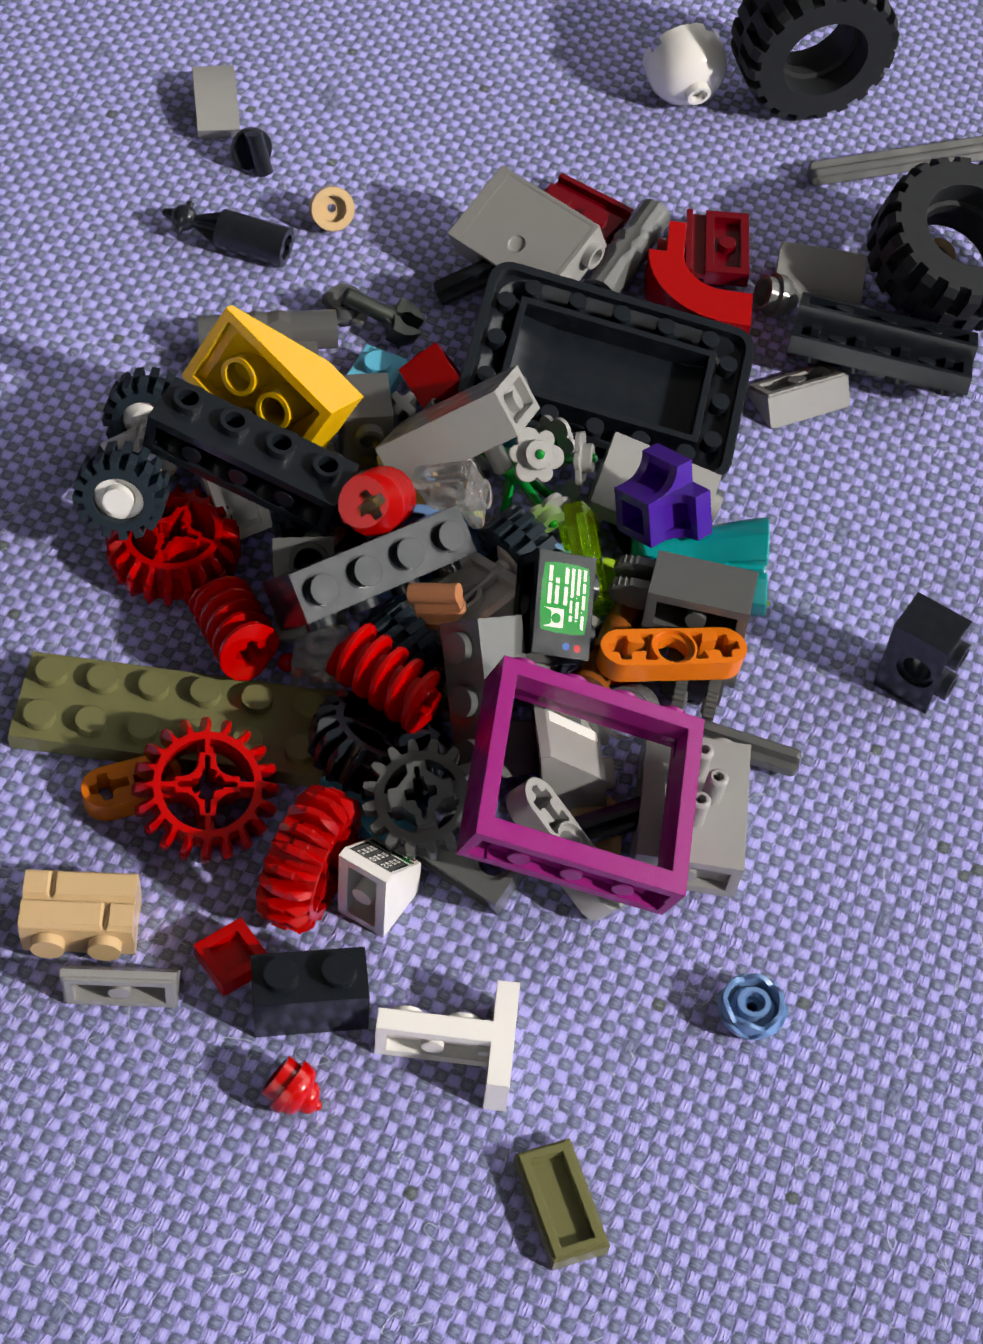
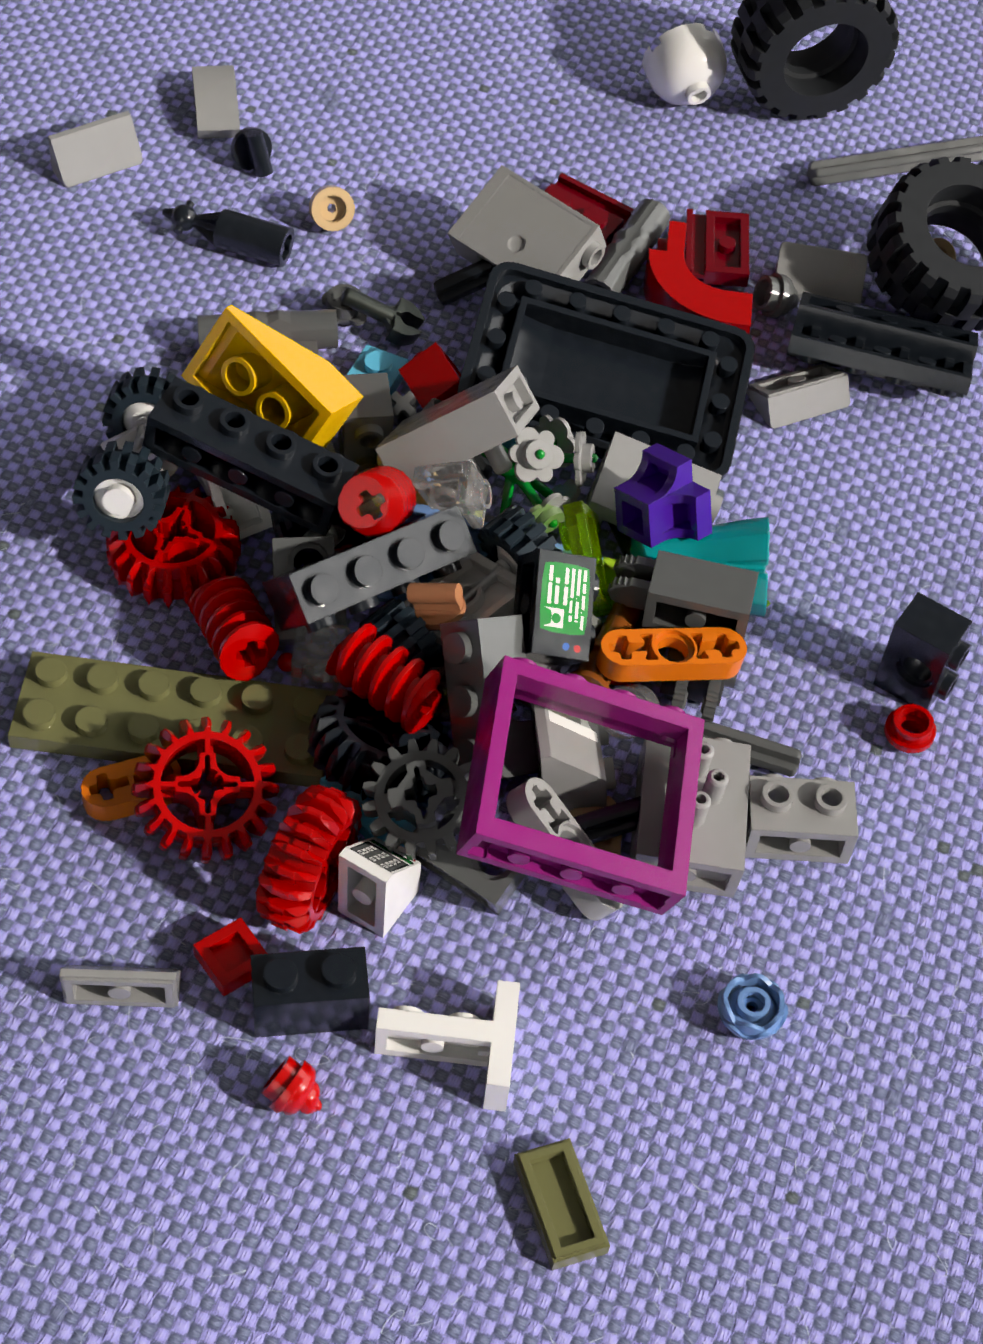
(79, 913): tan brick -> none
(94, 149): none -> light grey slope
(801, 819): none -> light grey brick
(912, 718): none -> red plate

